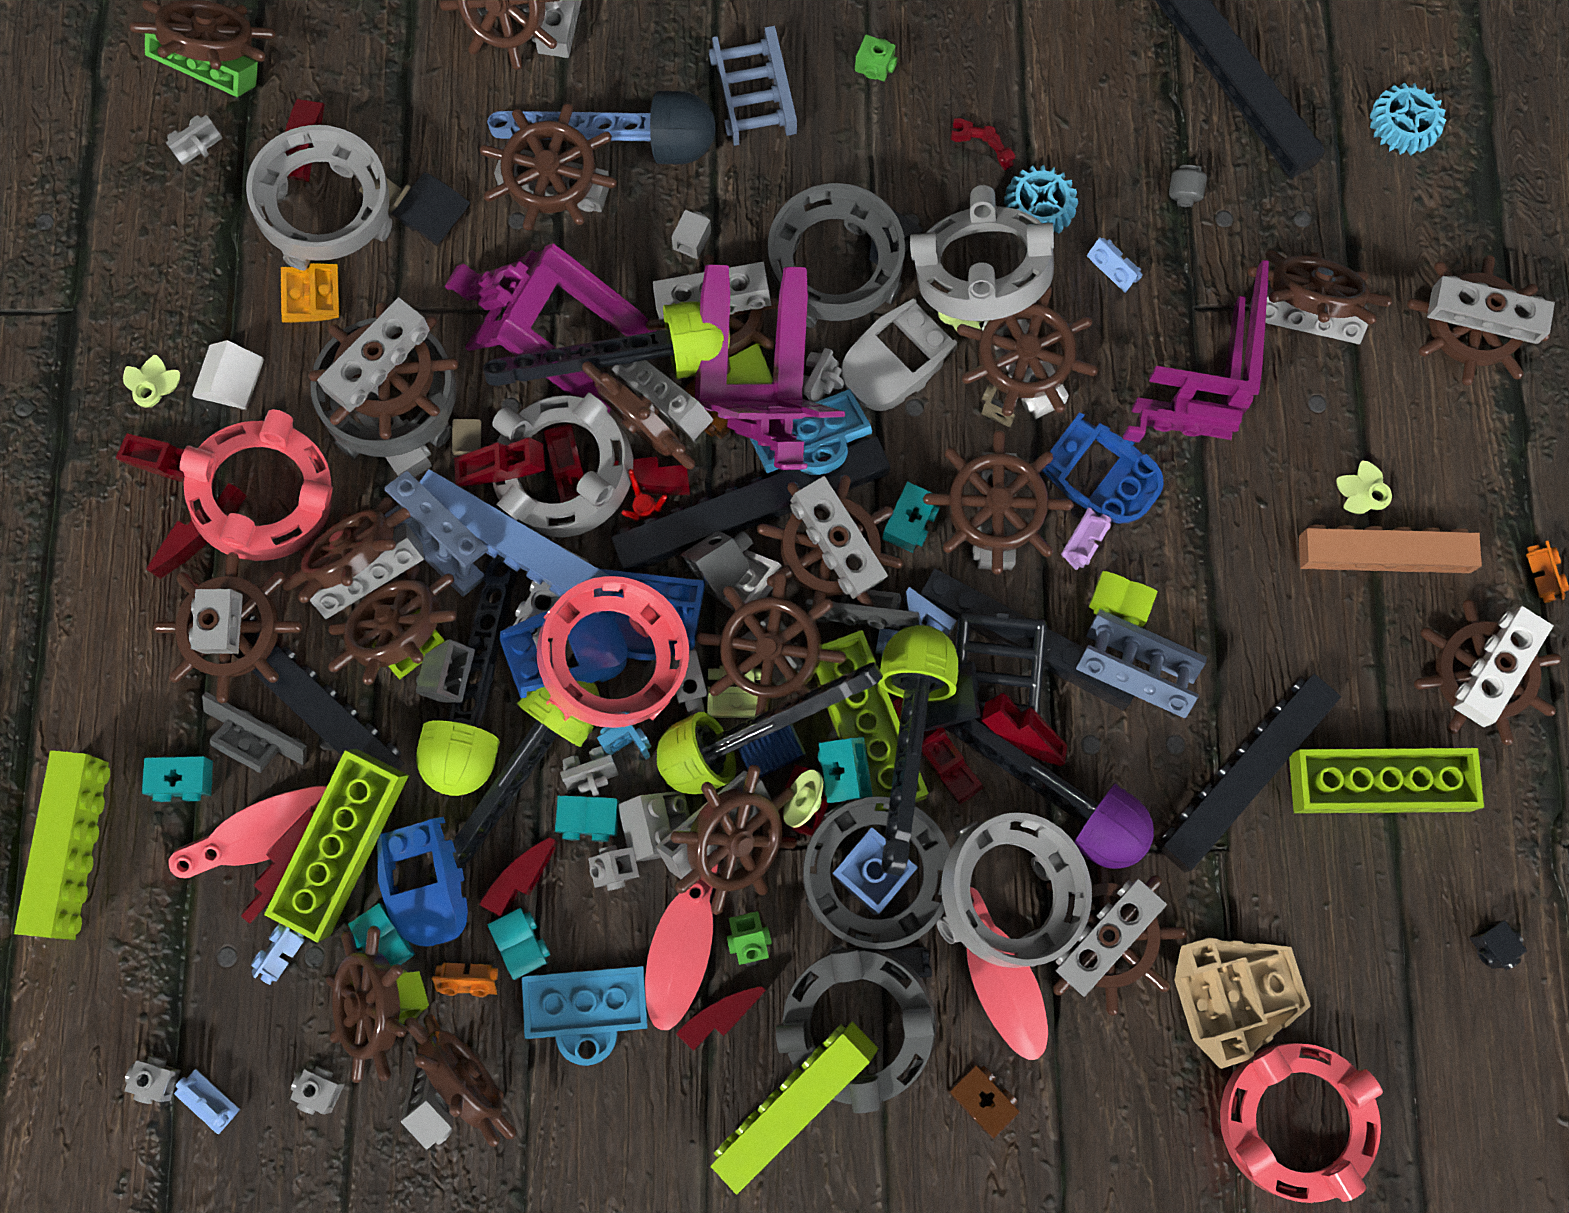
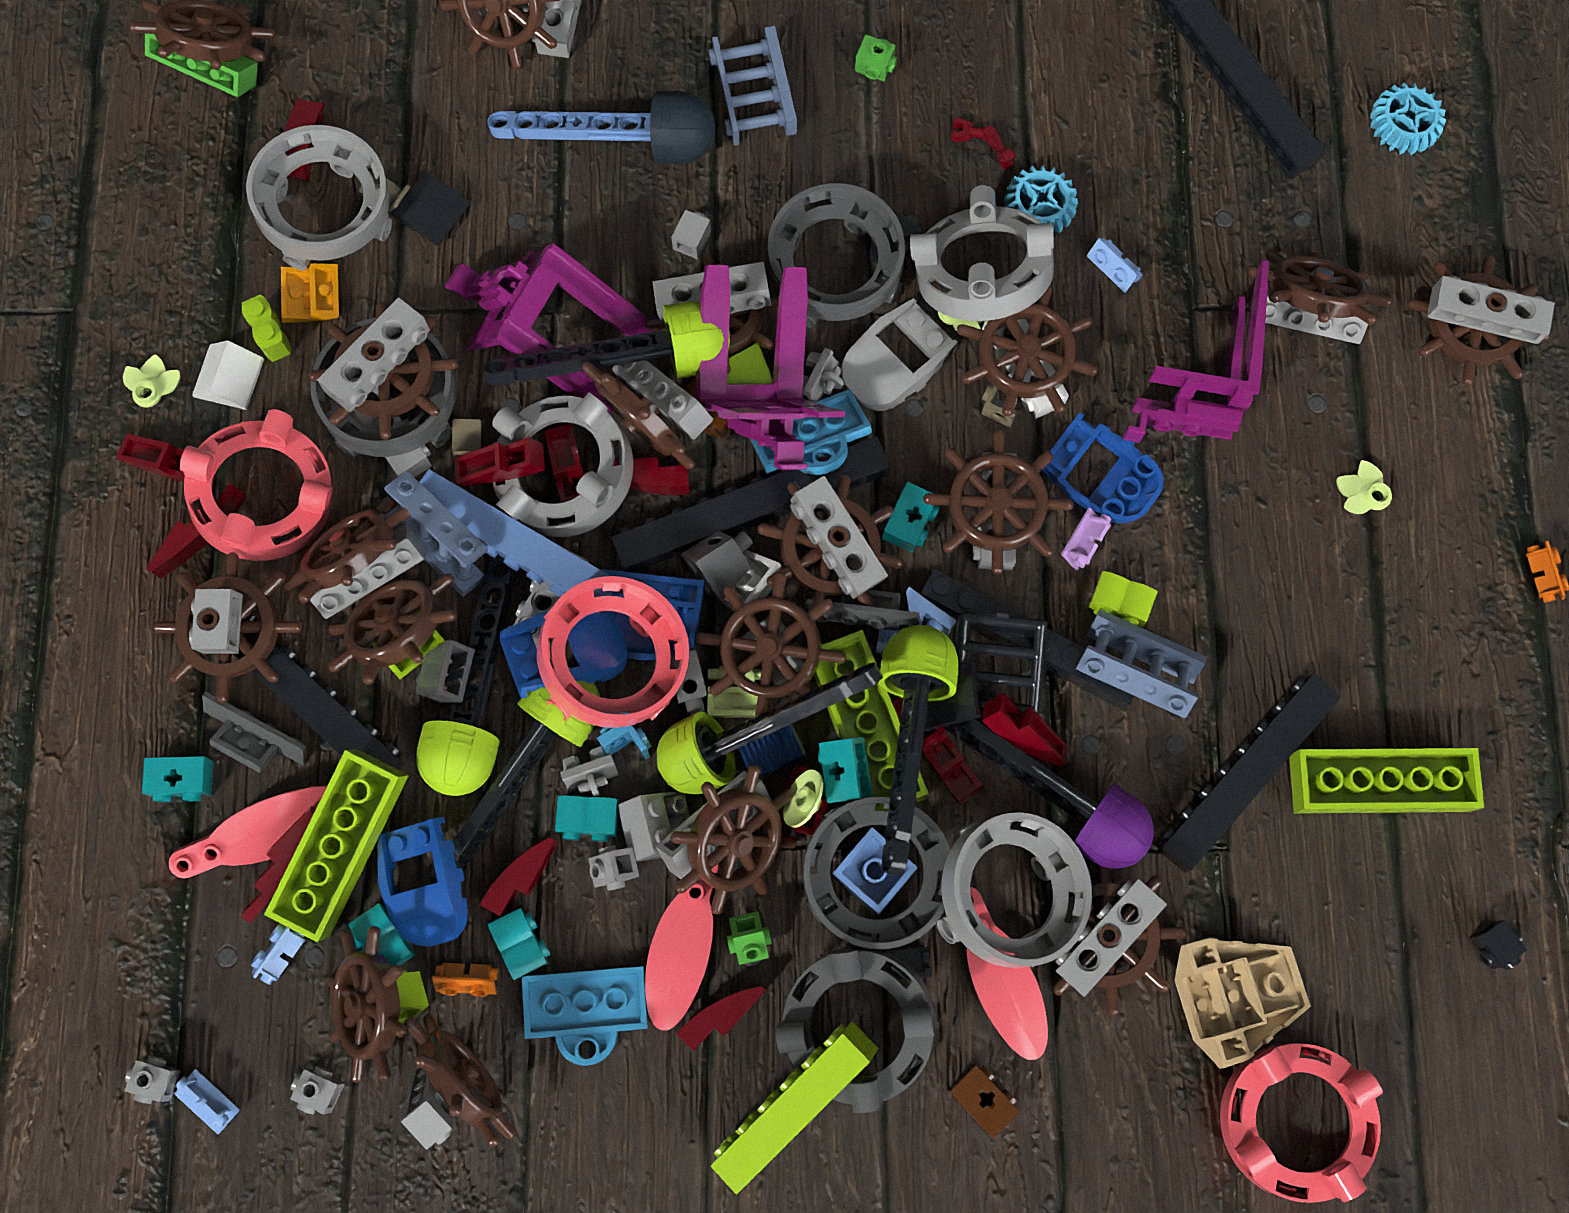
(62, 846): lime brick -> none
(194, 139): light grey hips -> none
(266, 328): none -> lime brick
(543, 178): reddish brown brick -> none
(643, 504): red plant -> none
(1187, 185): dark grey head -> none
(1389, 549): nougat brick -> none
(1498, 667): brick -> none

